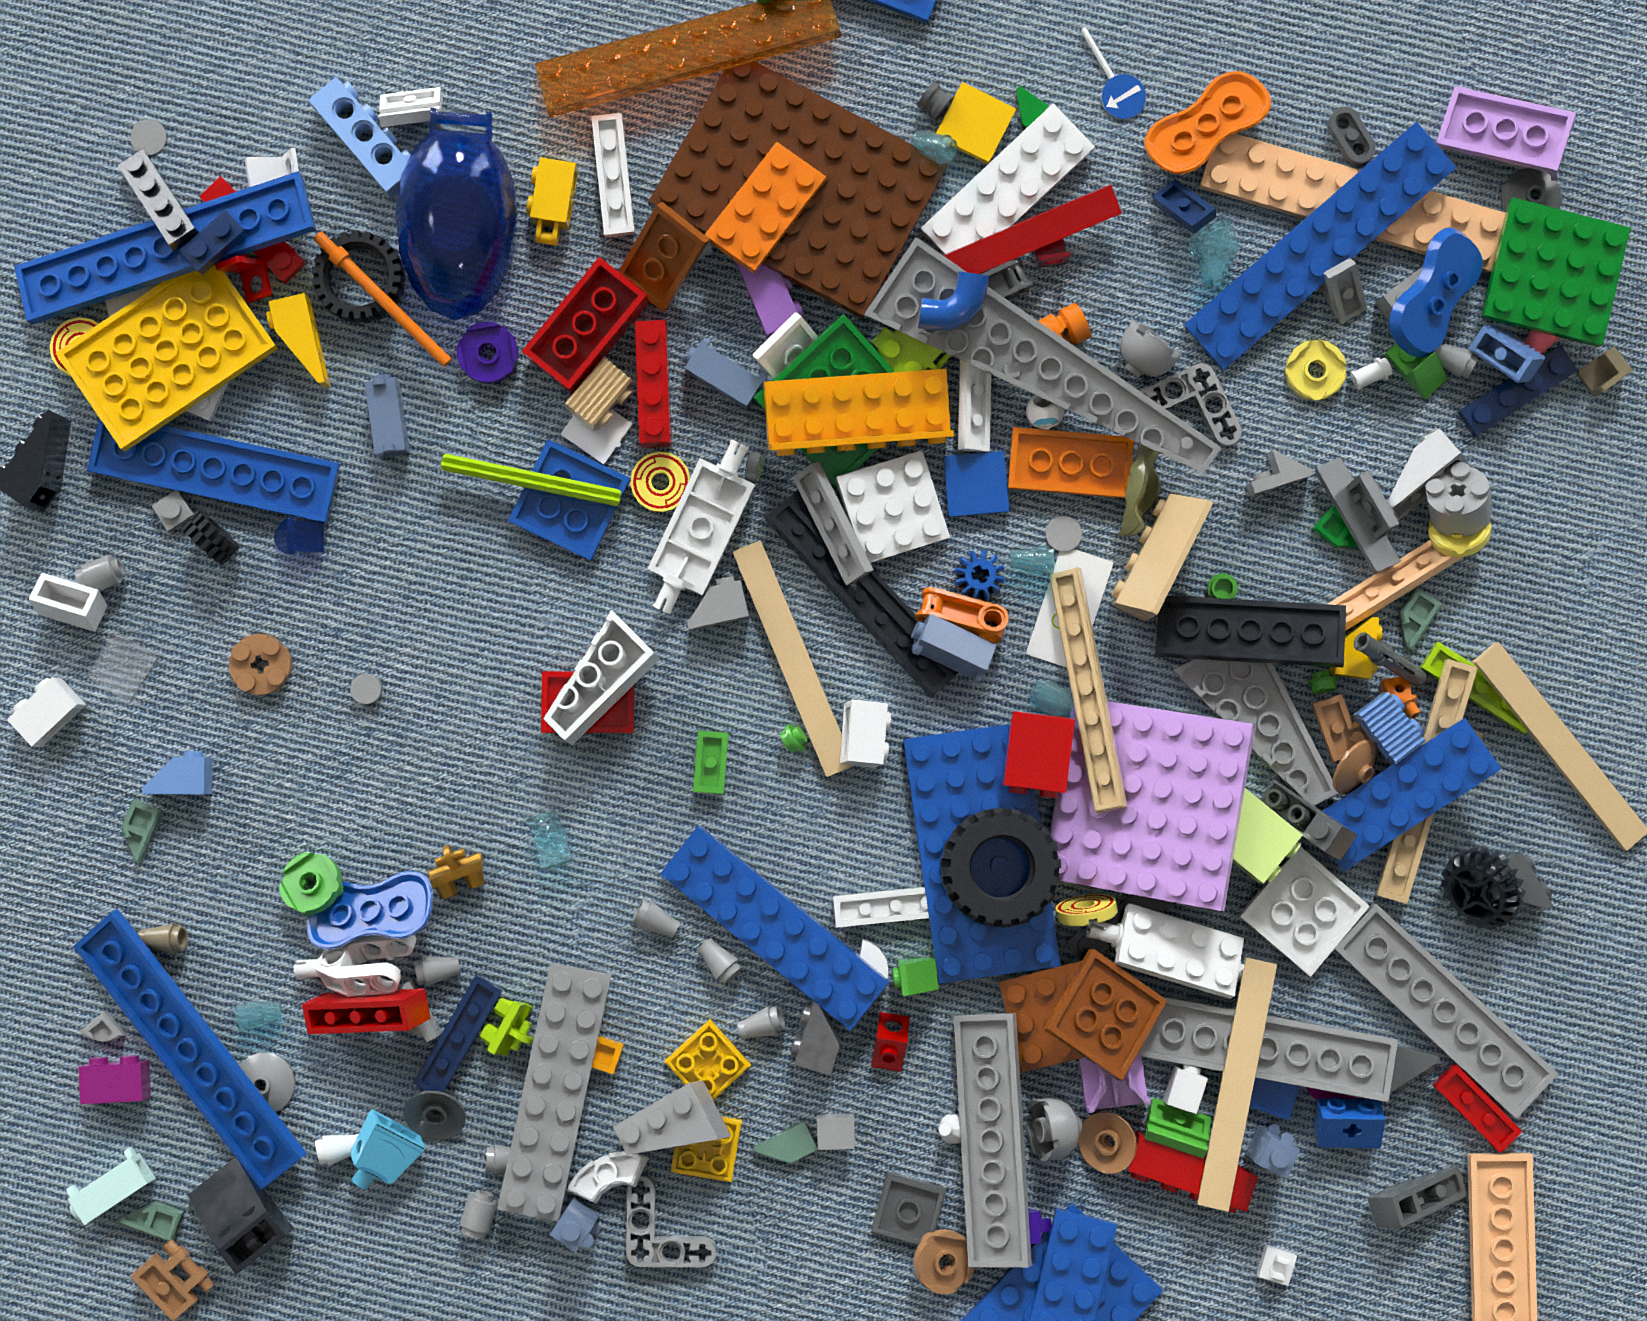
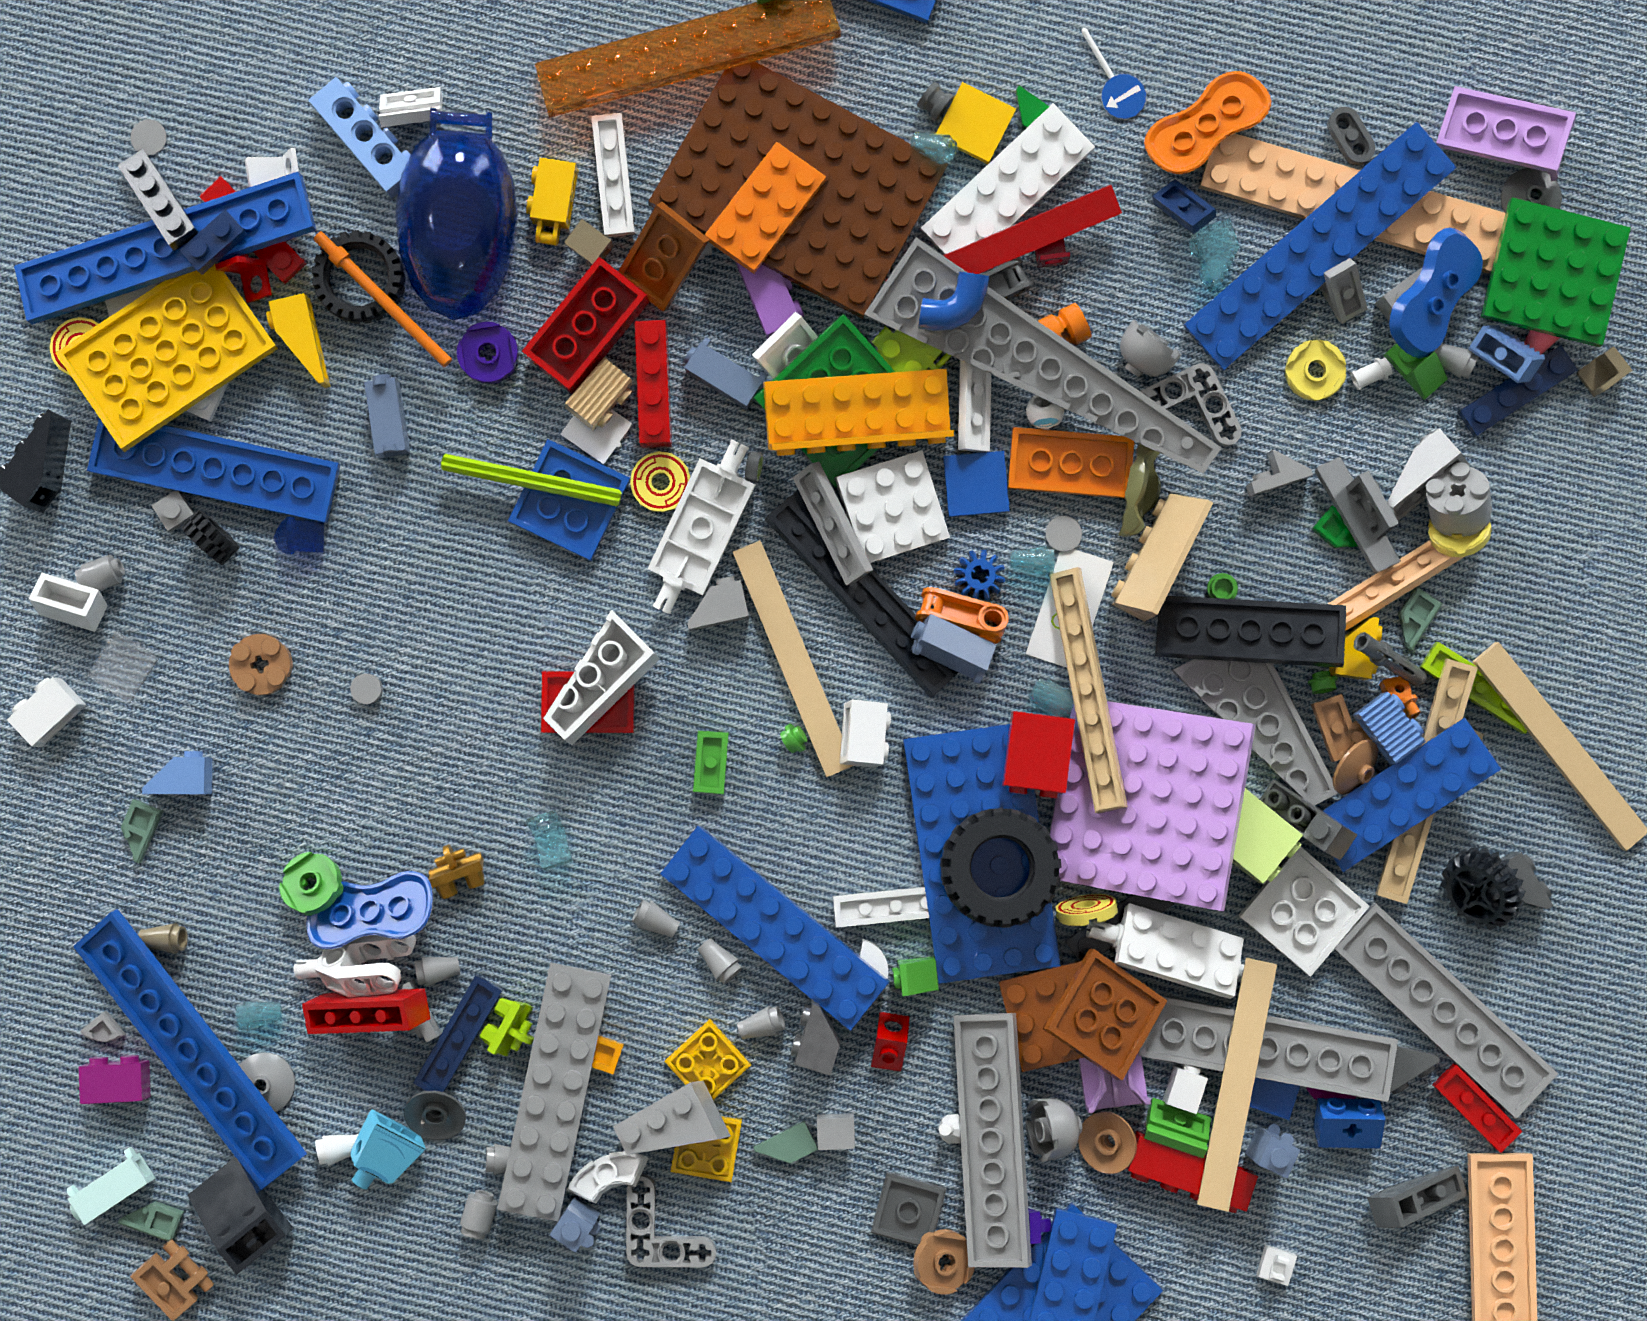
(589, 242): none -> dark tan panel

